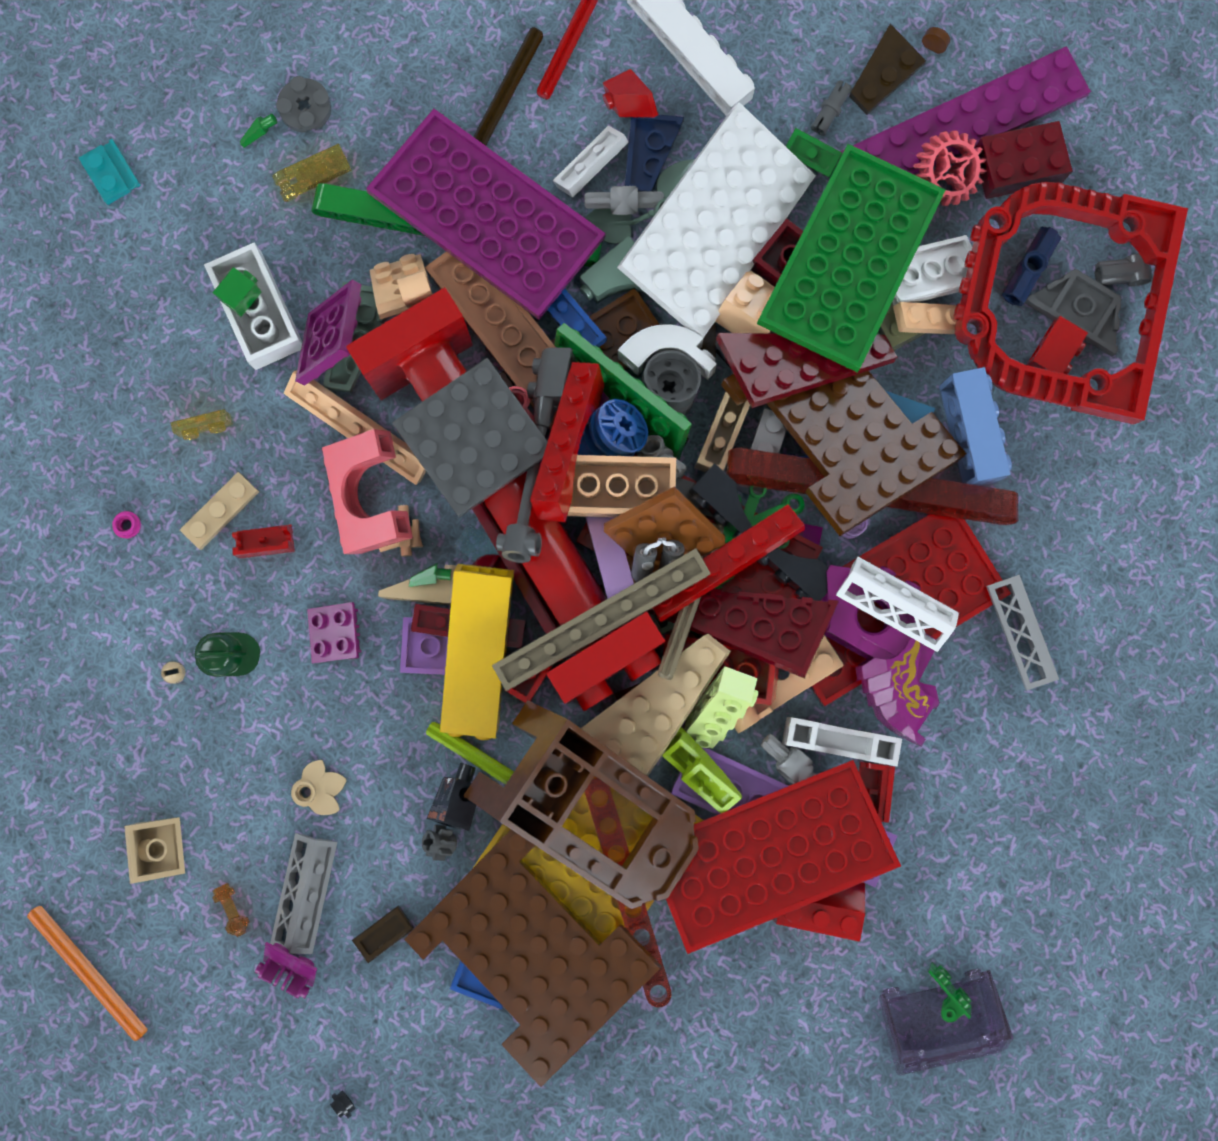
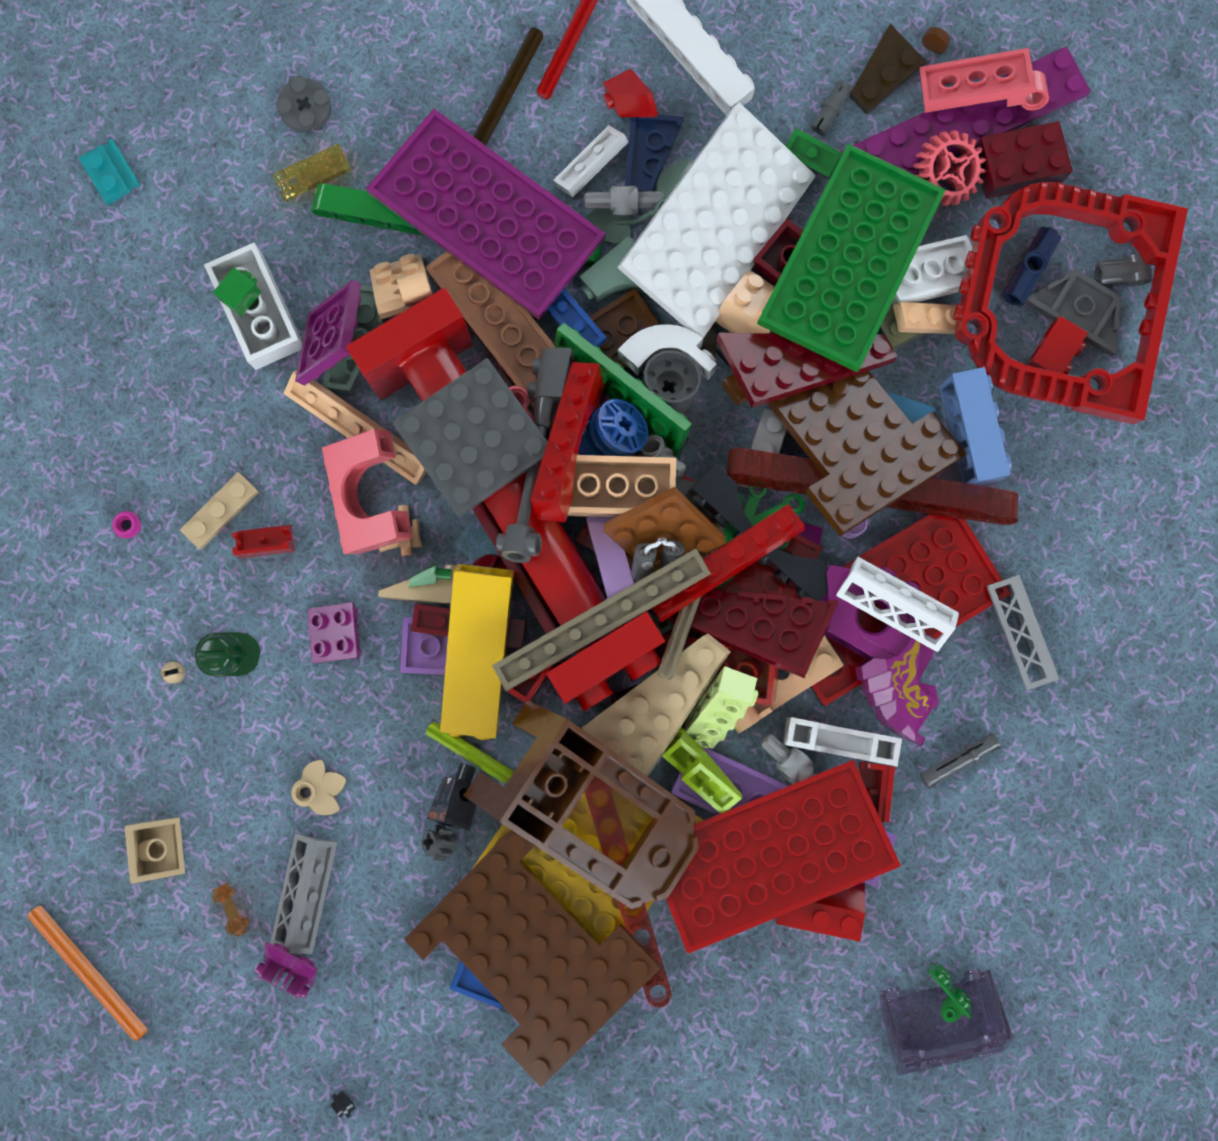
(191, 427): clear yellow plate -> none
(258, 129): green bar -> none
(383, 934): dark brown tile -> none
(722, 433): tan brick -> none
(970, 754): none -> dark grey pin
(1020, 88): none -> coral hinge

